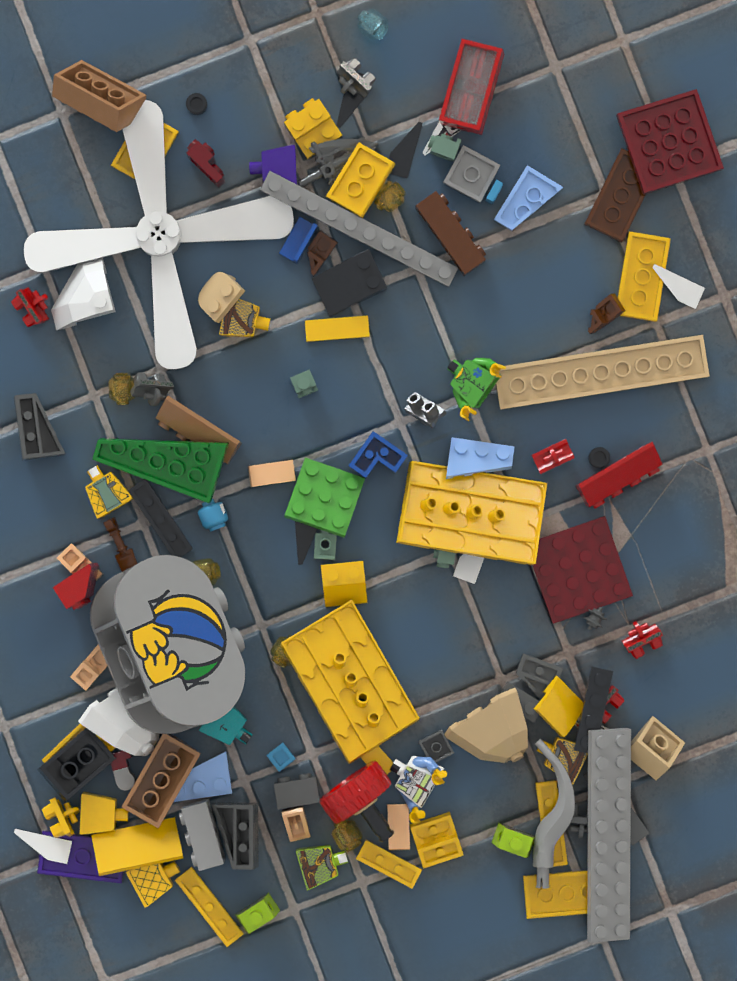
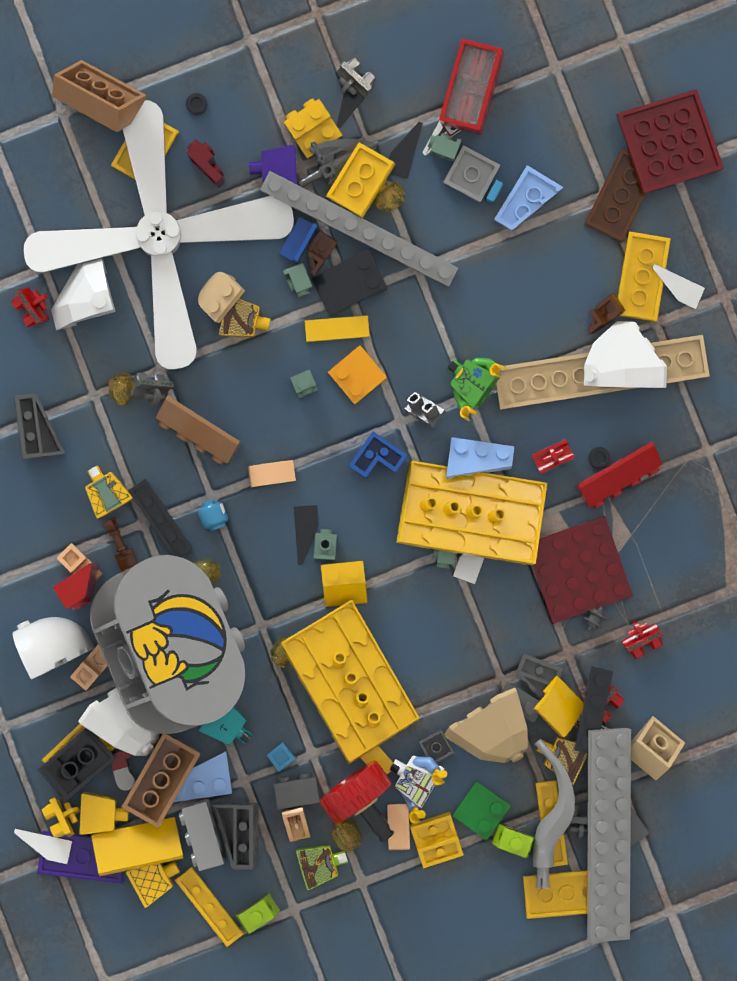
(50, 644): none -> white brick
(178, 465): green wing -> none
(298, 280): none -> sand green brick
(324, 497): bright green plate -> none
(357, 374): none -> light orange plate
(372, 24): clear light blue head -> none
(389, 864): yellow plate -> none
(450, 233): reddish brown brick -> none
(481, 810): none -> green plate
(624, 360): none -> white brick

